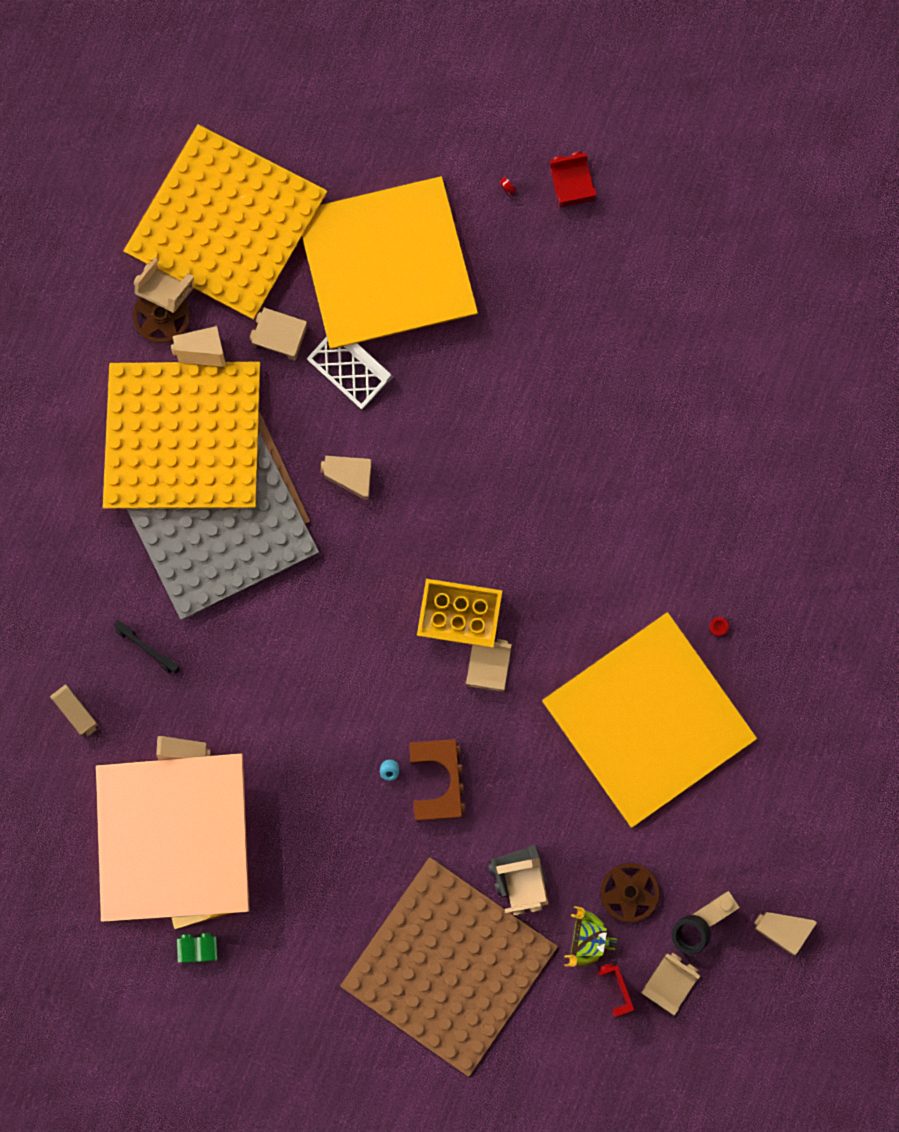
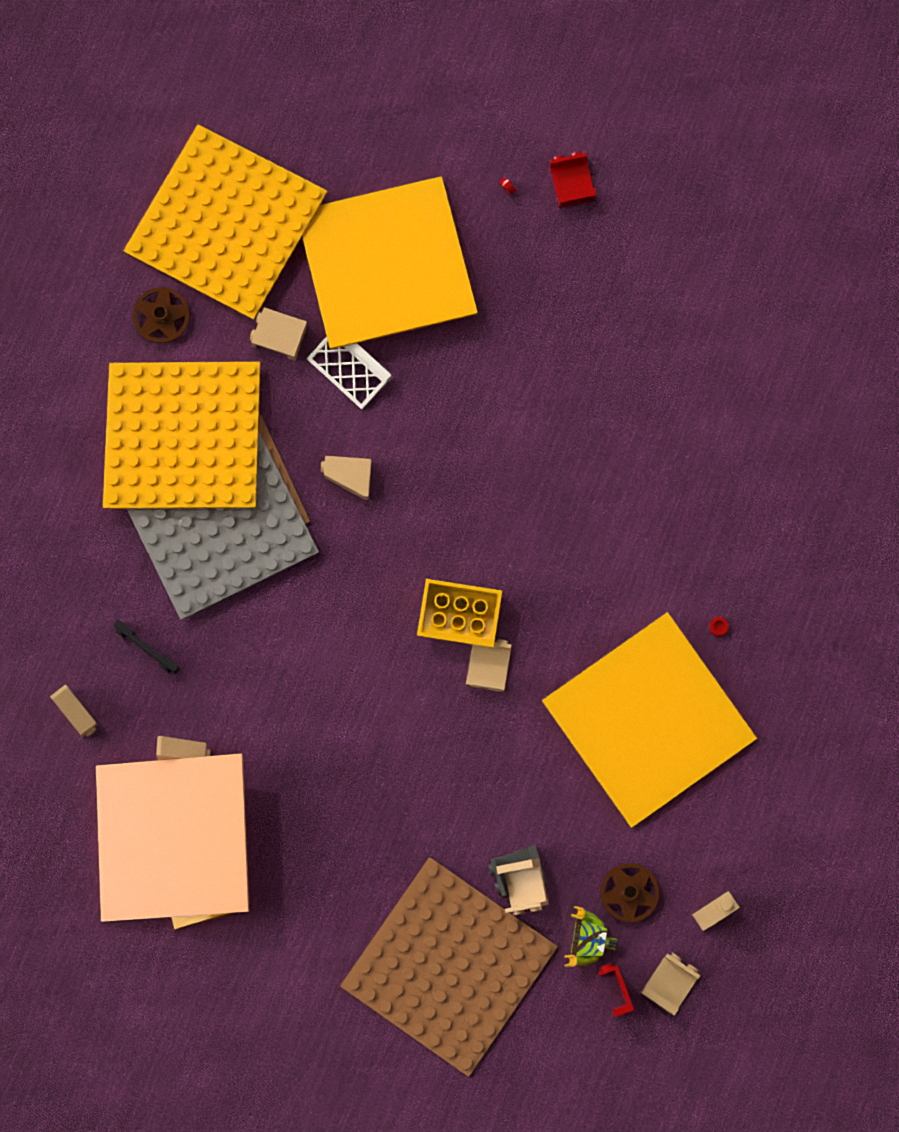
(162, 288): tan panel -> none
(197, 949): green brick -> none
(199, 347): tan slope -> none
(389, 770): medium azure piece -> none
(444, 753): dark orange arch -> none
(679, 941): black tyre -> none
(784, 930): tan slope -> none

